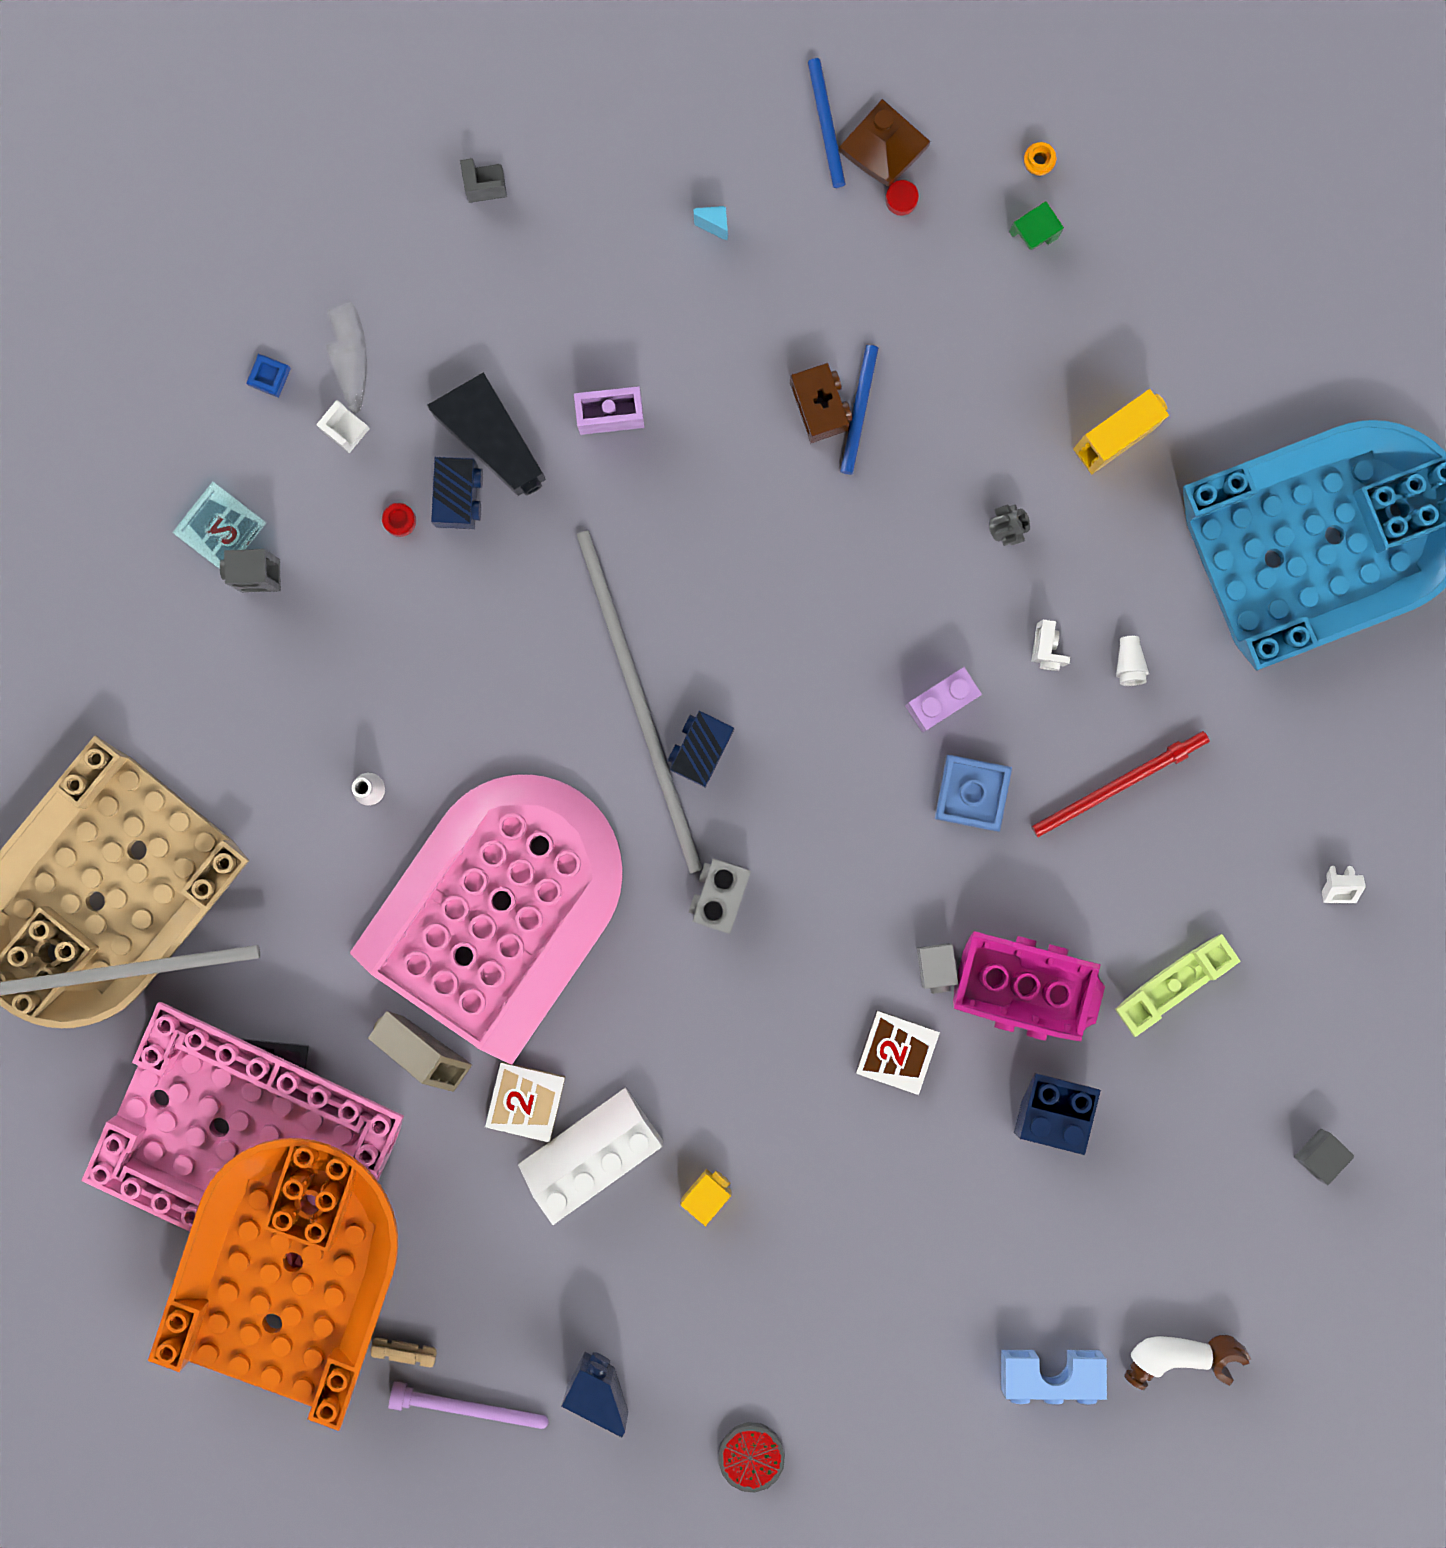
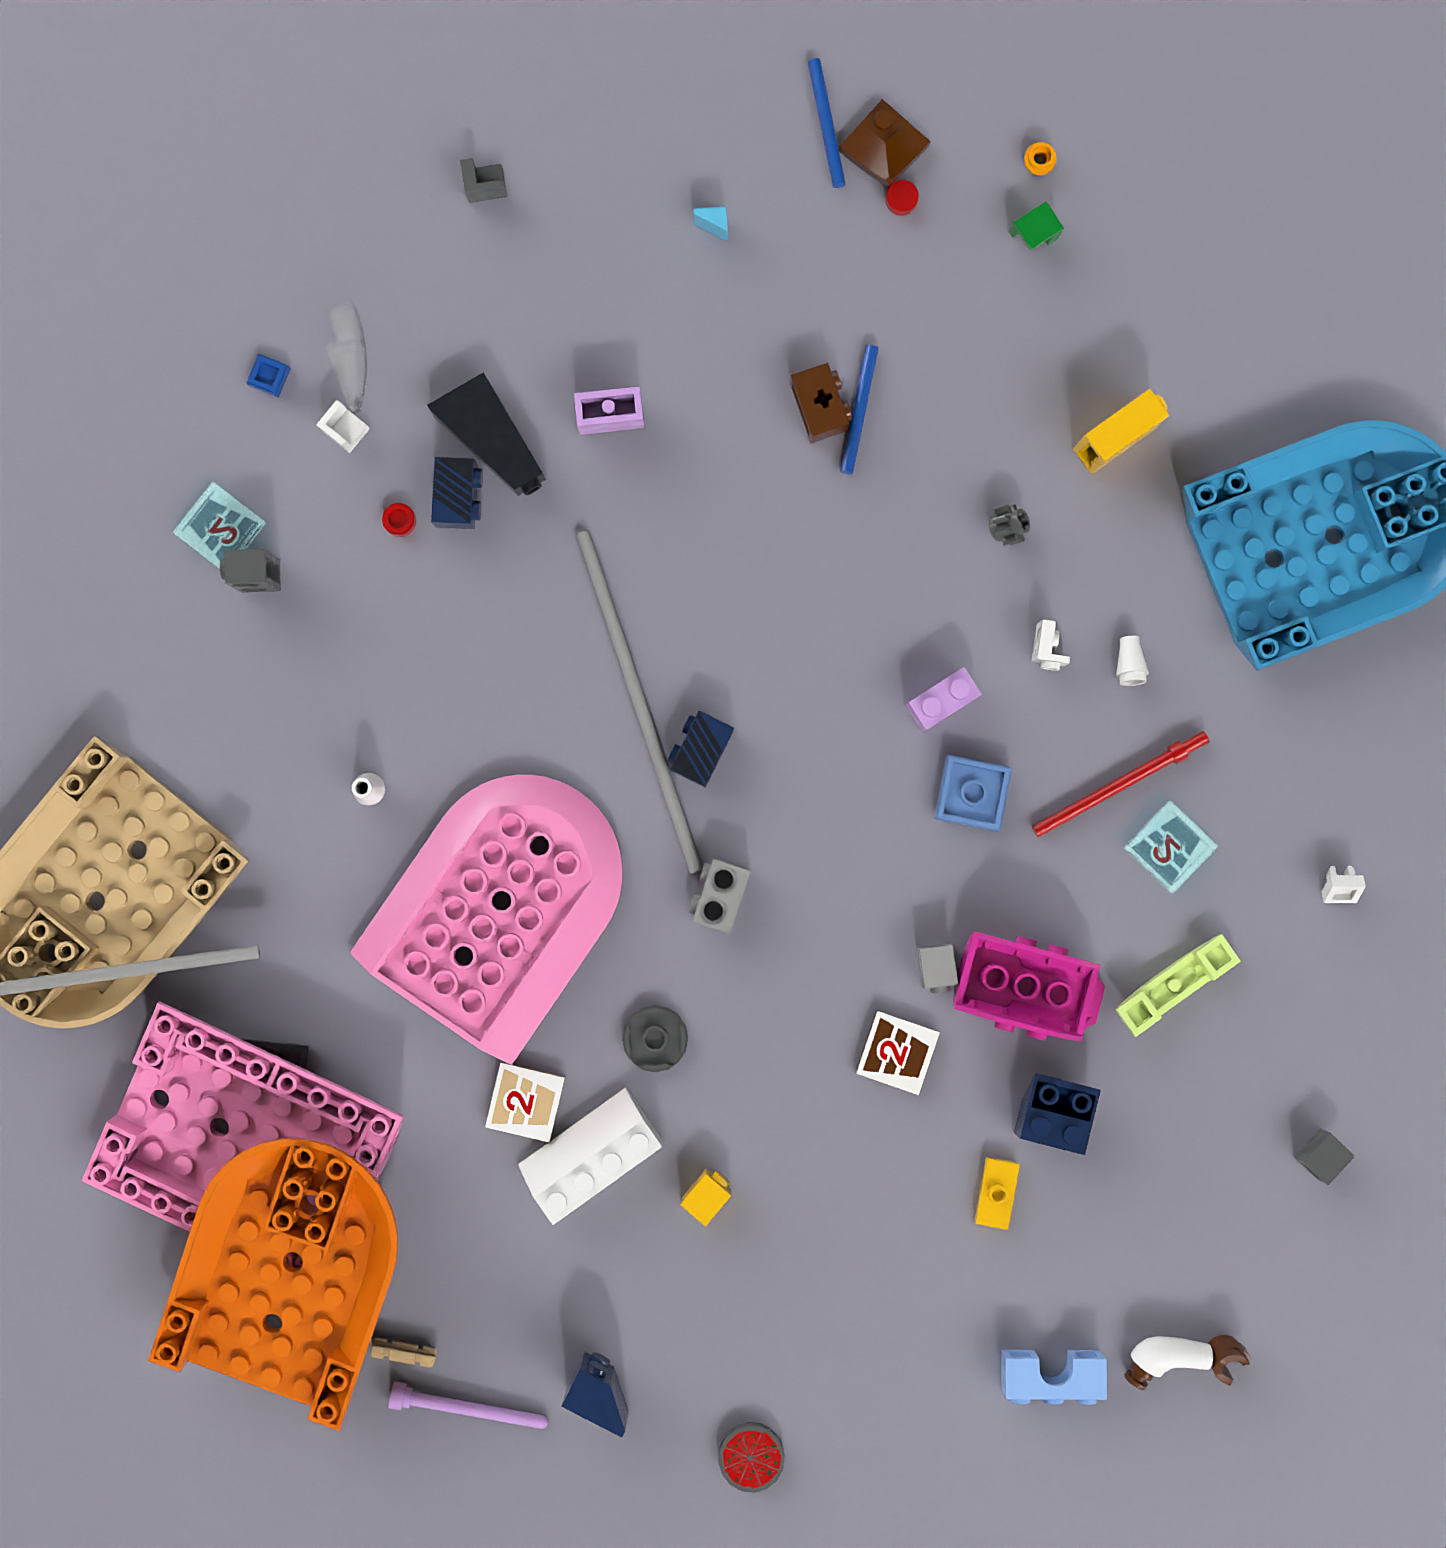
(419, 1052): slope -> none
(655, 1038): none -> dark grey tile
(997, 1193): none -> yellow plate
(1170, 847): none -> clear light blue tile

